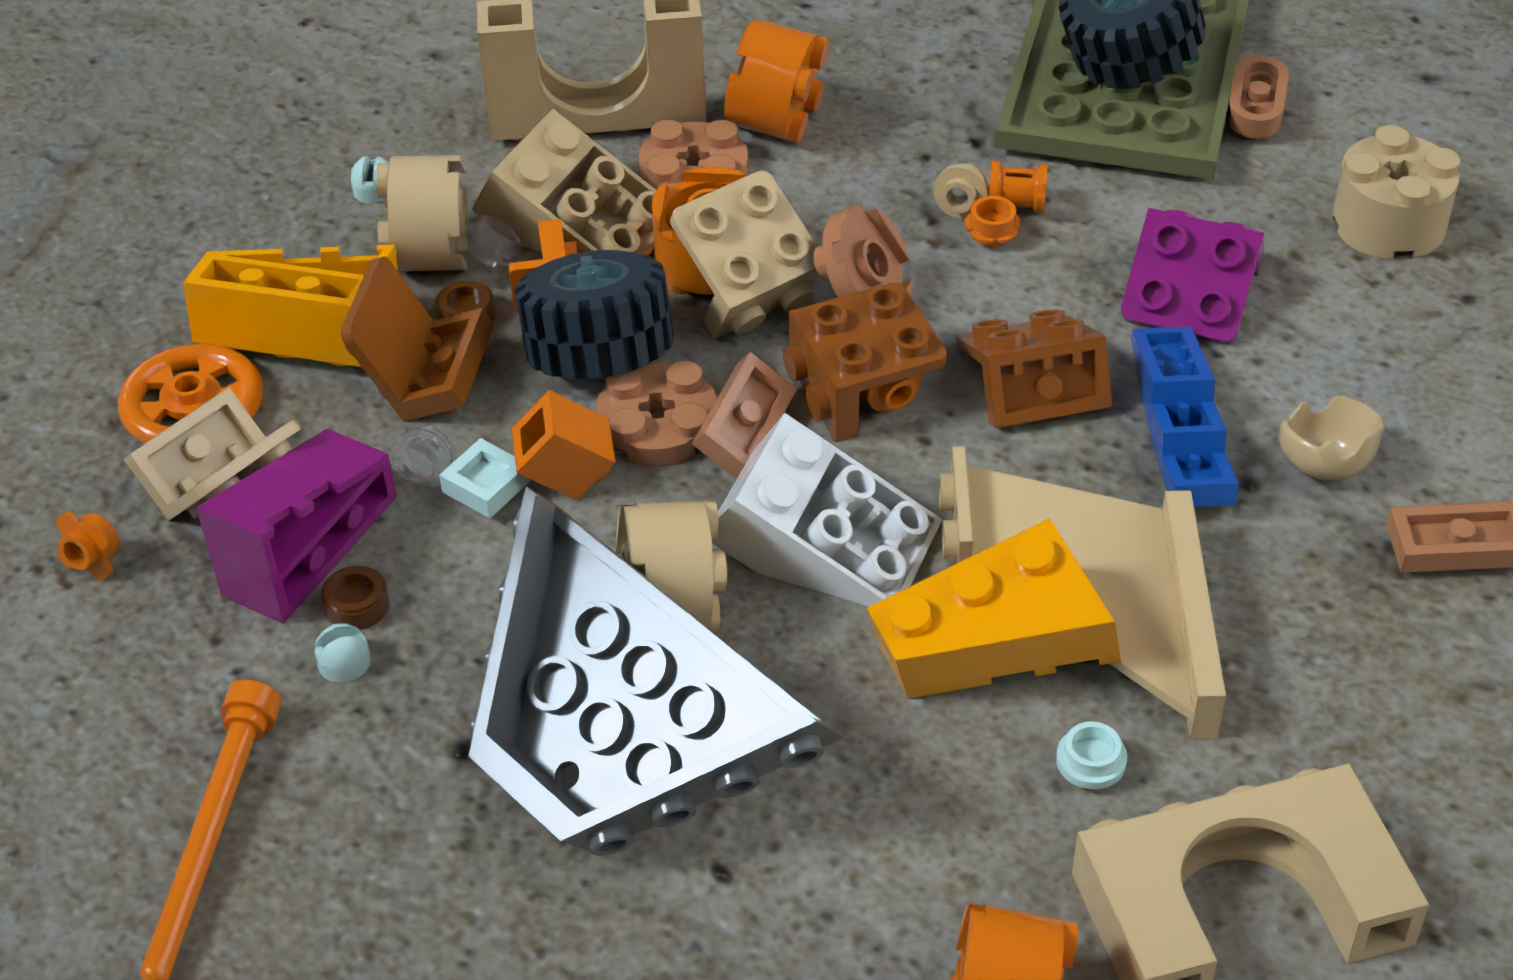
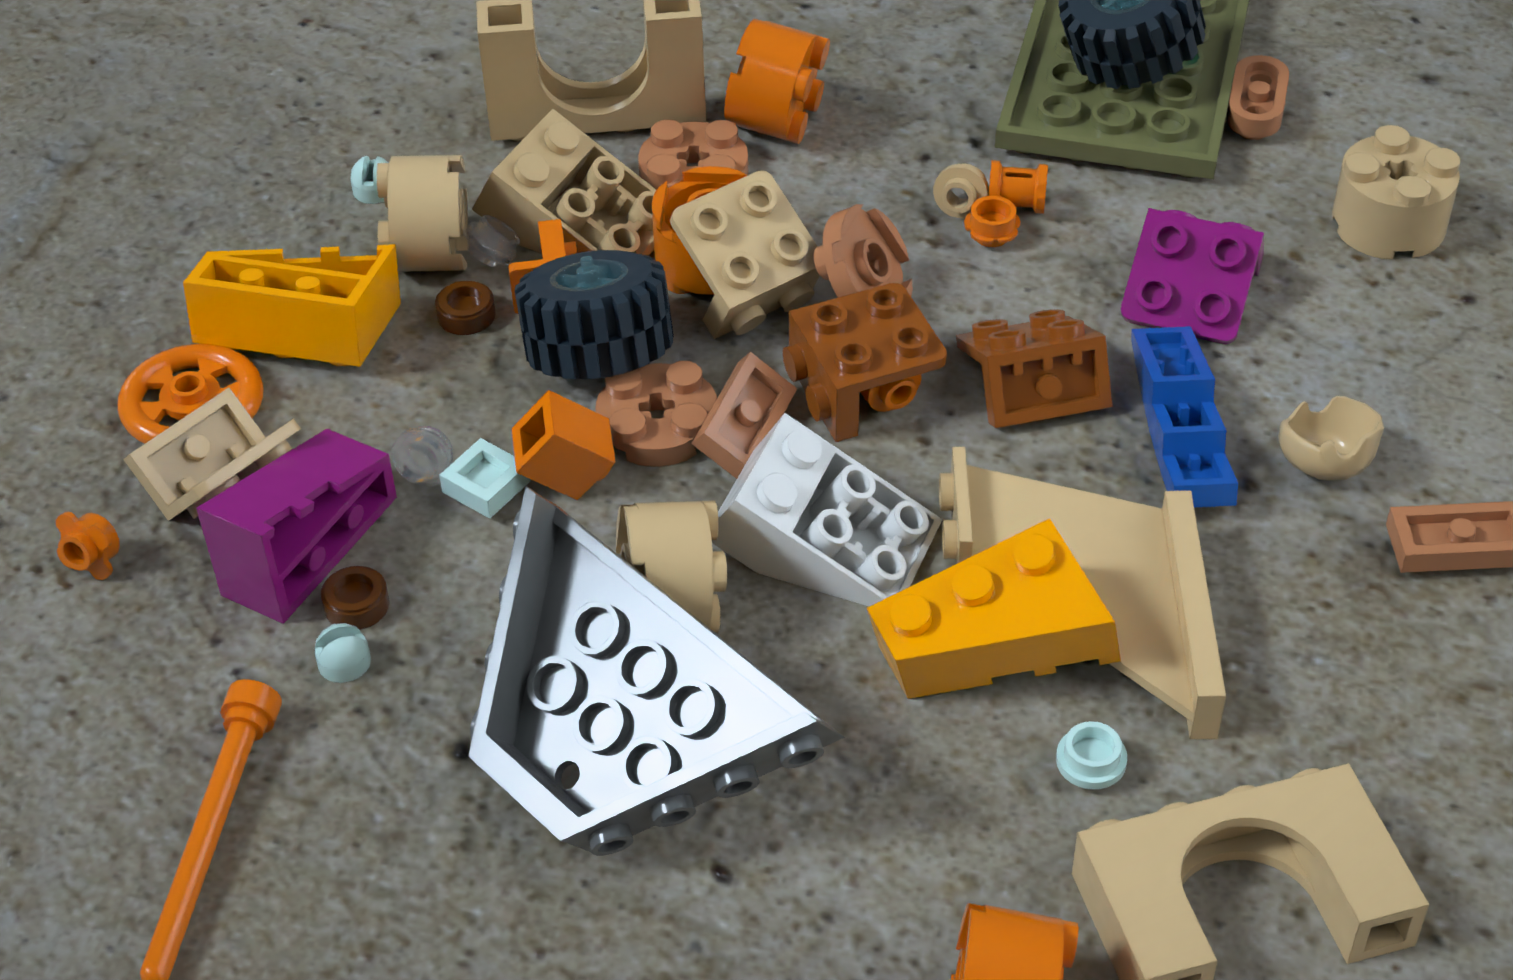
(410, 358): dark orange bracket -> none

